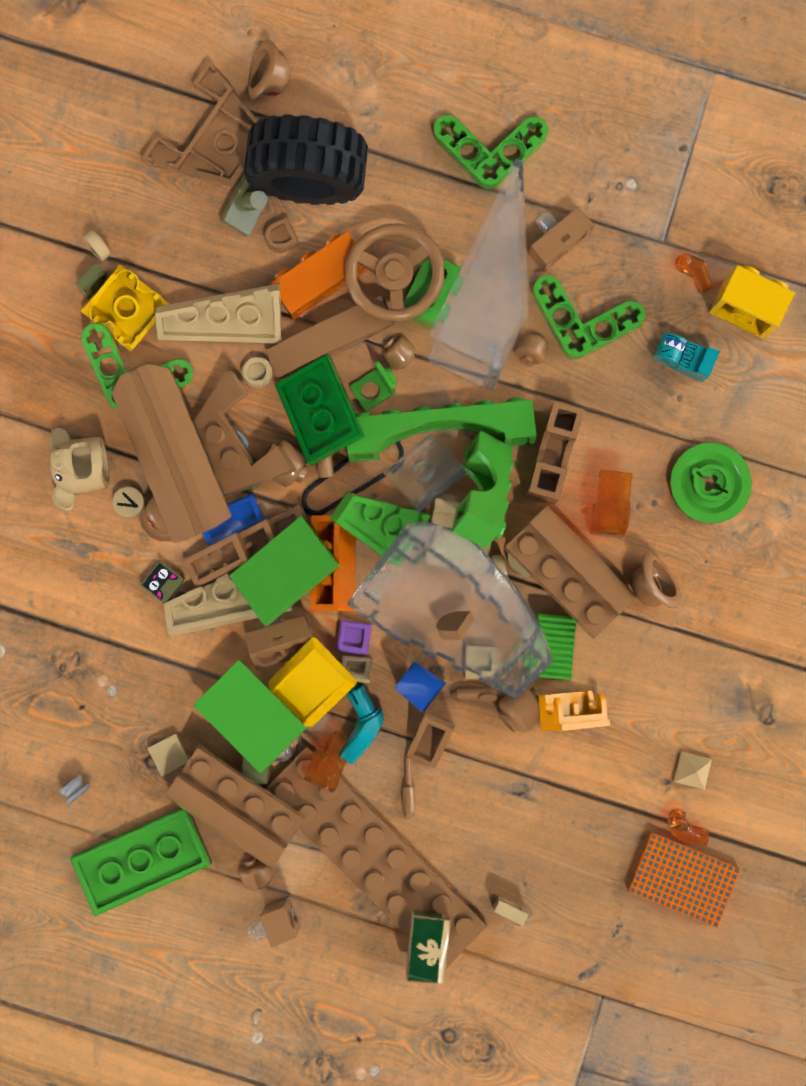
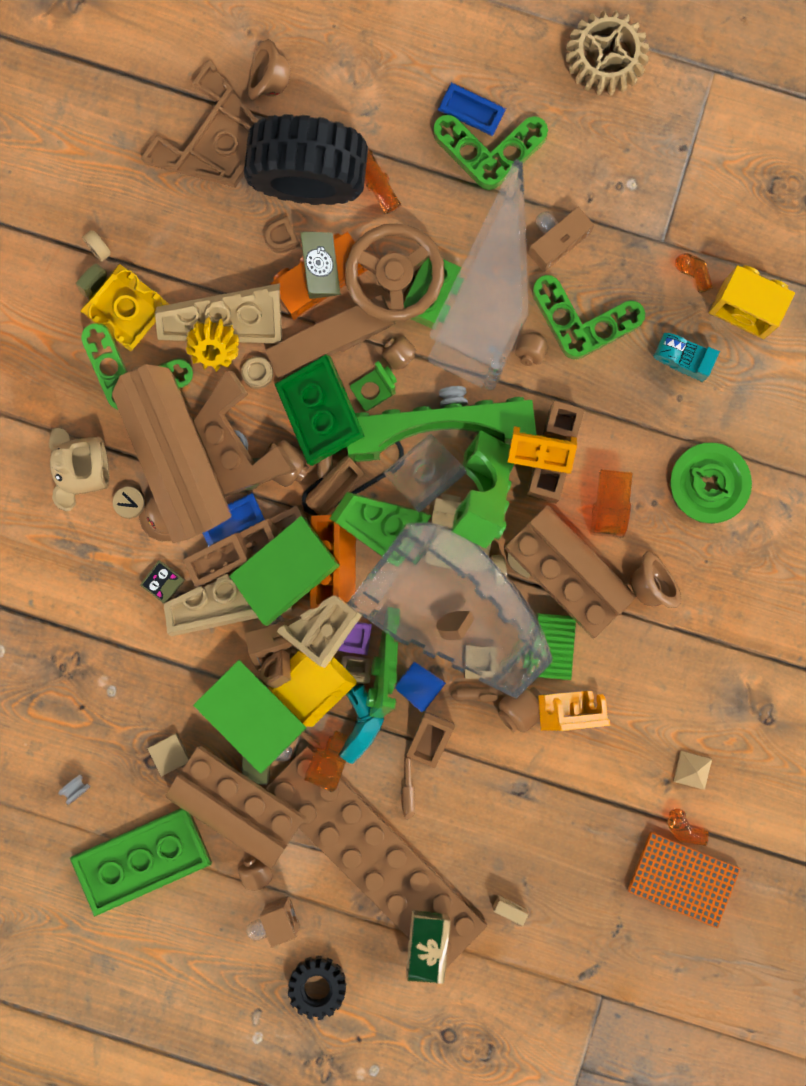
(212, 344): none -> yellow gear
(244, 208): olive tile -> none
(276, 669): none -> medium nougat tile
(306, 1004): none -> black tyre
(320, 264): none -> olive slope
(322, 629): none -> tan wing
(334, 486): none -> medium nougat tile
(378, 183): none -> clear orange pin
(385, 678): none -> bright green wing
(453, 394): none -> light grey bush
(472, 109): none -> blue tile
(542, 451): none -> light orange hinge
(587, 38): none -> tan gear

